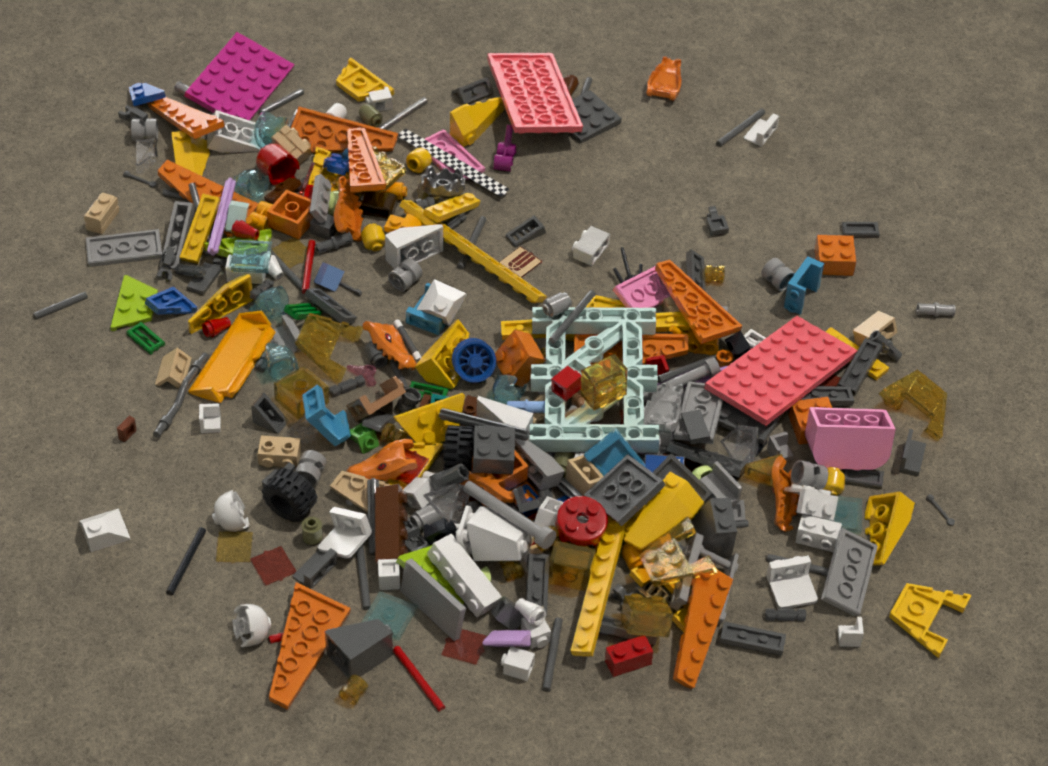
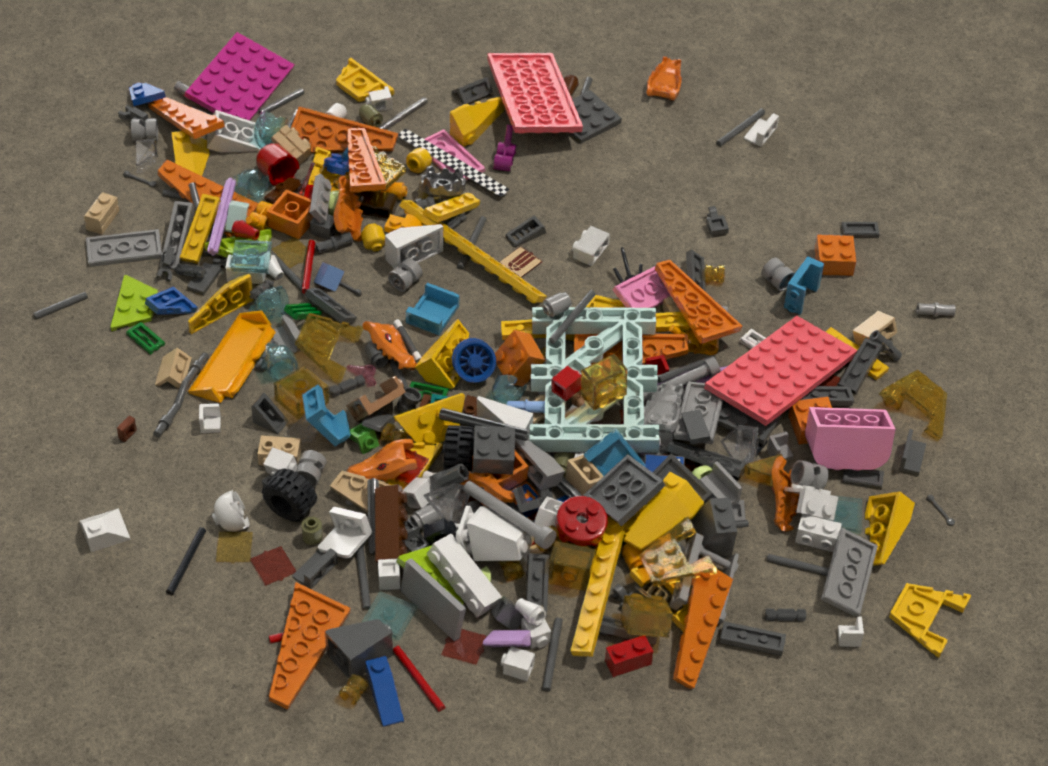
(215, 326): red cone -> none
(253, 621): white cylinder -> none
(279, 459): none -> white brick
(384, 691): none -> blue slope
(442, 301): white slope -> none
(725, 354): orange bush -> none
(738, 344): black brick -> none
(791, 582): white bracket -> none
(835, 481): yellow head -> none

